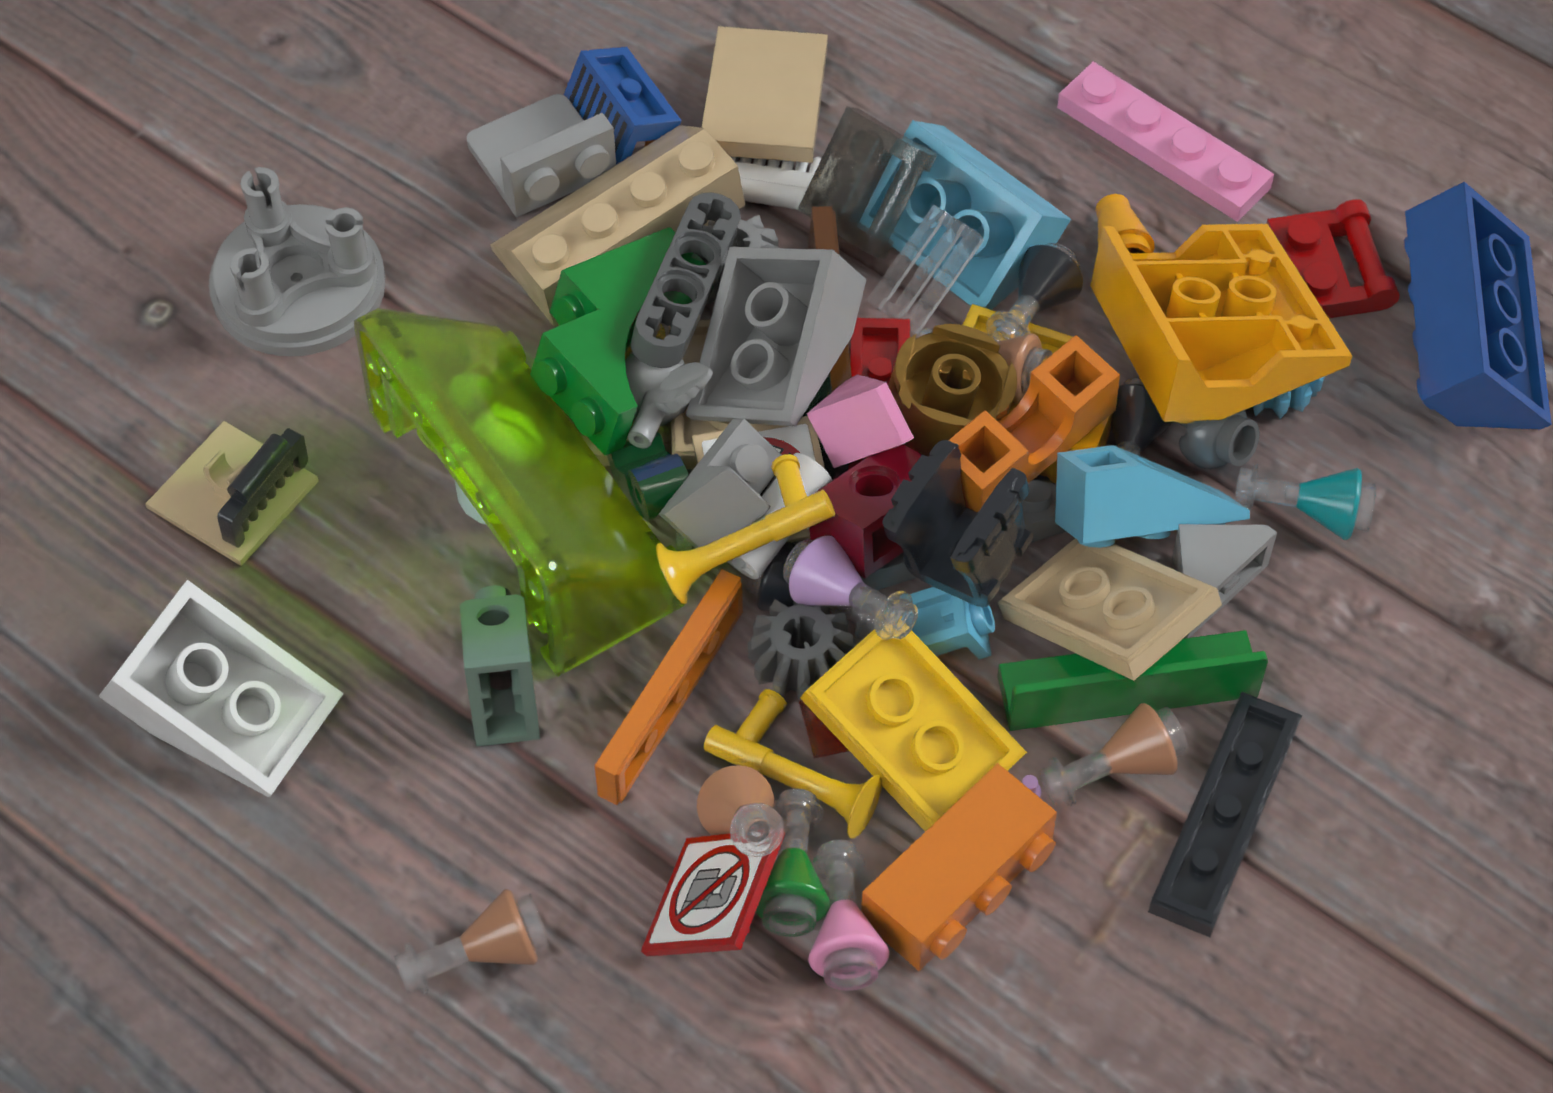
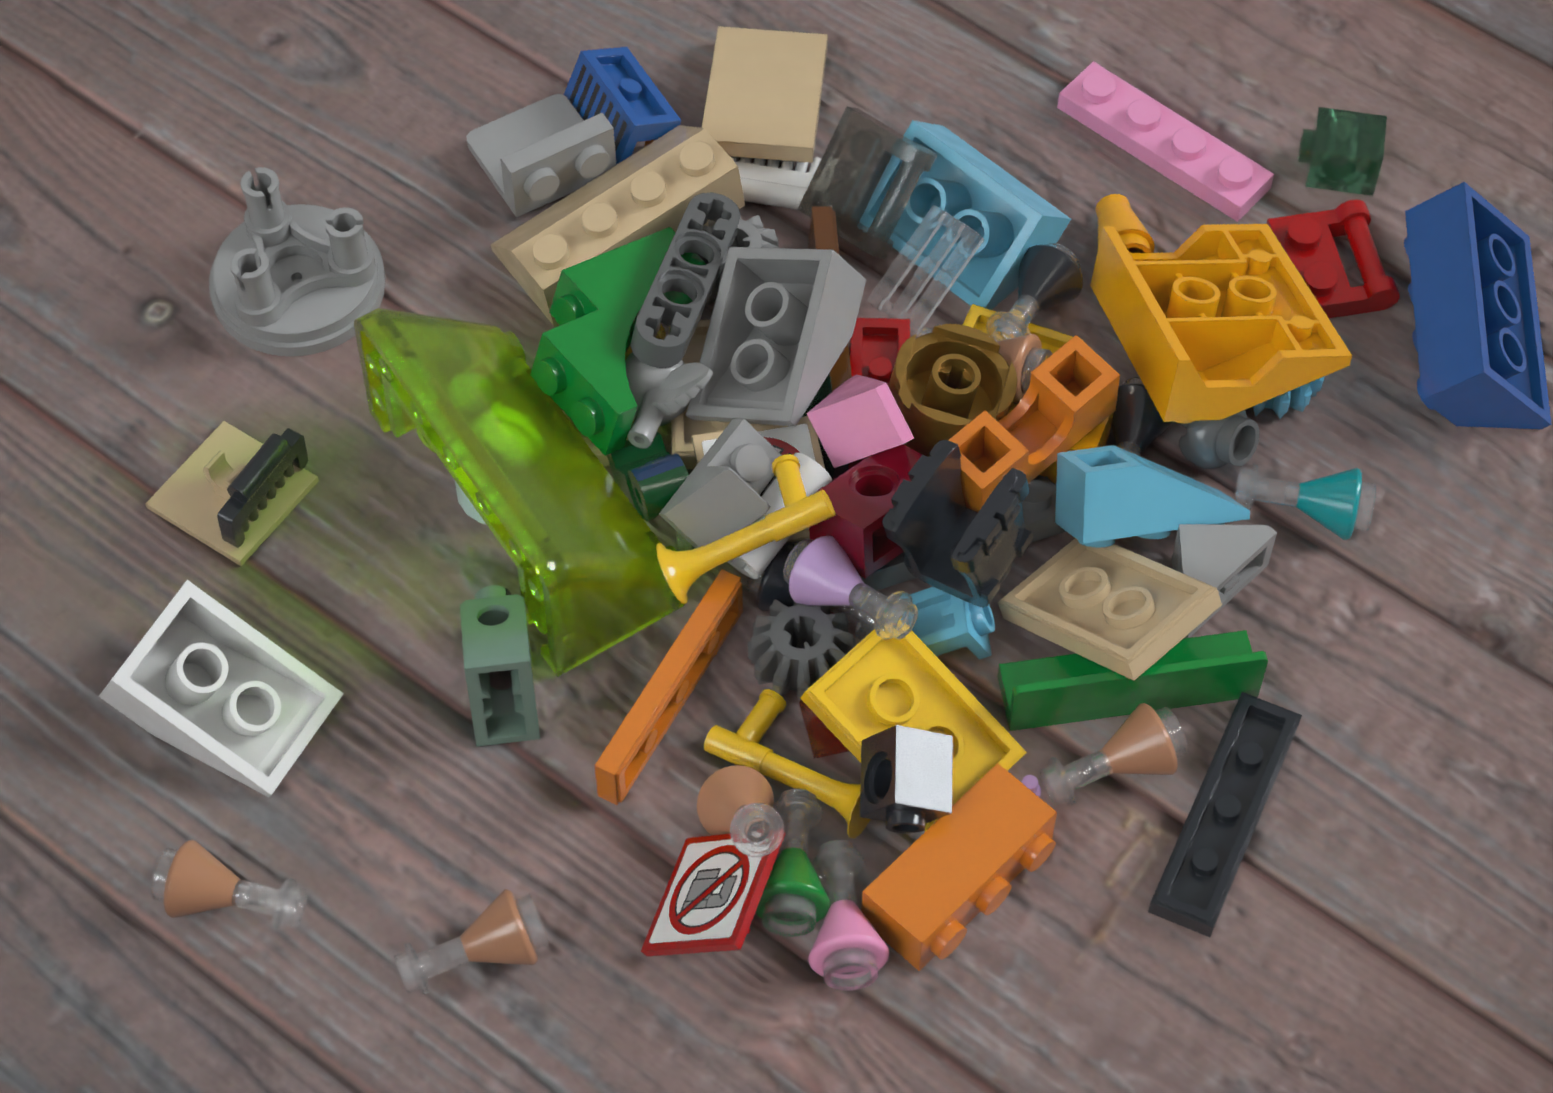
(197, 882): none -> piece
(906, 778): none -> brick
(1343, 151): none -> clear green brick

